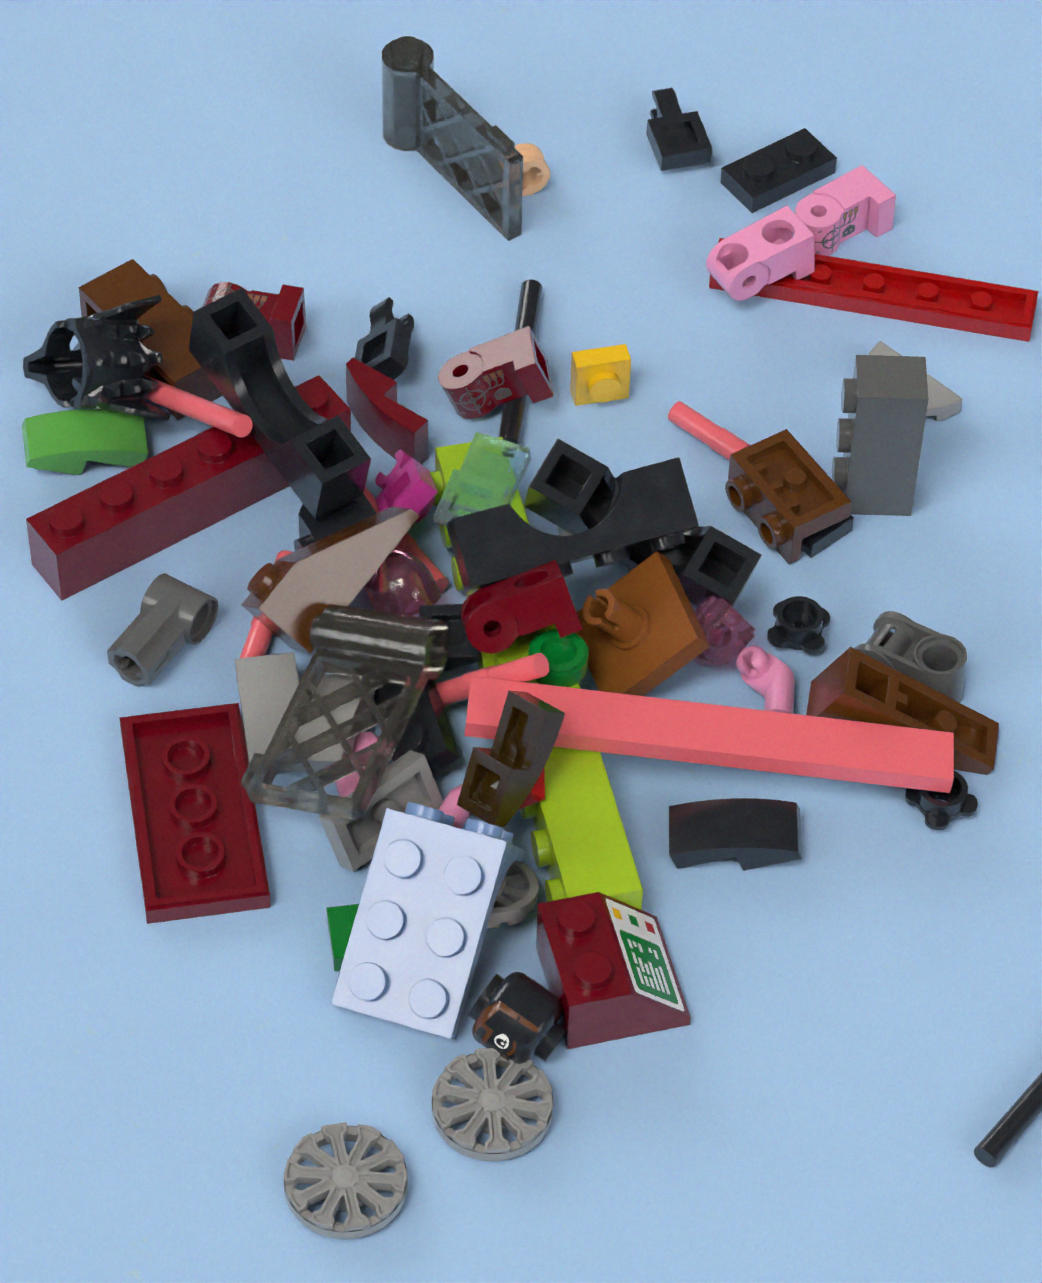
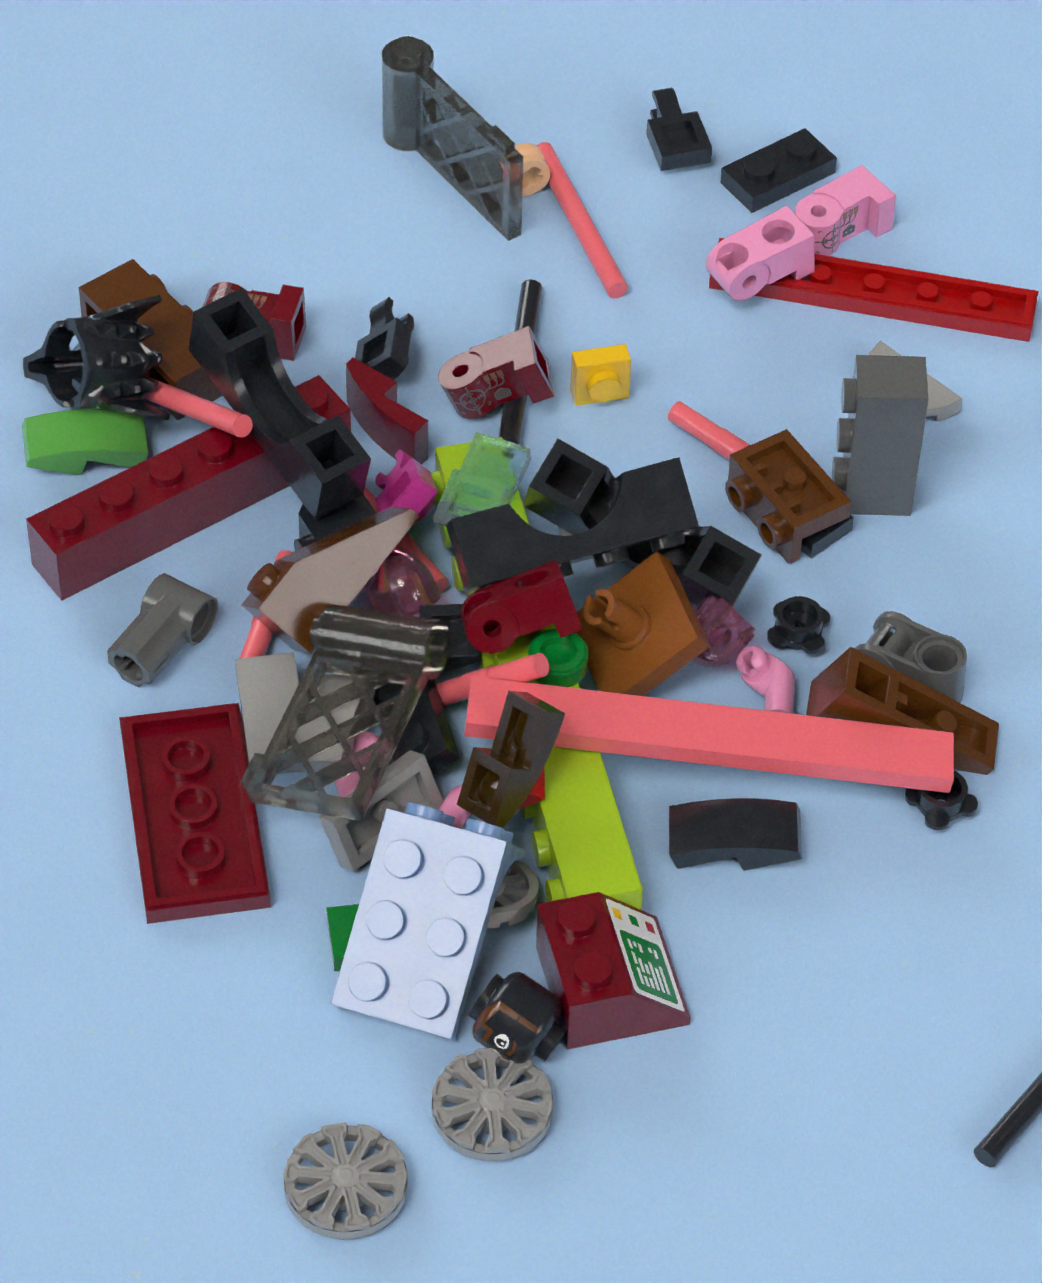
(583, 225): none -> coral bar

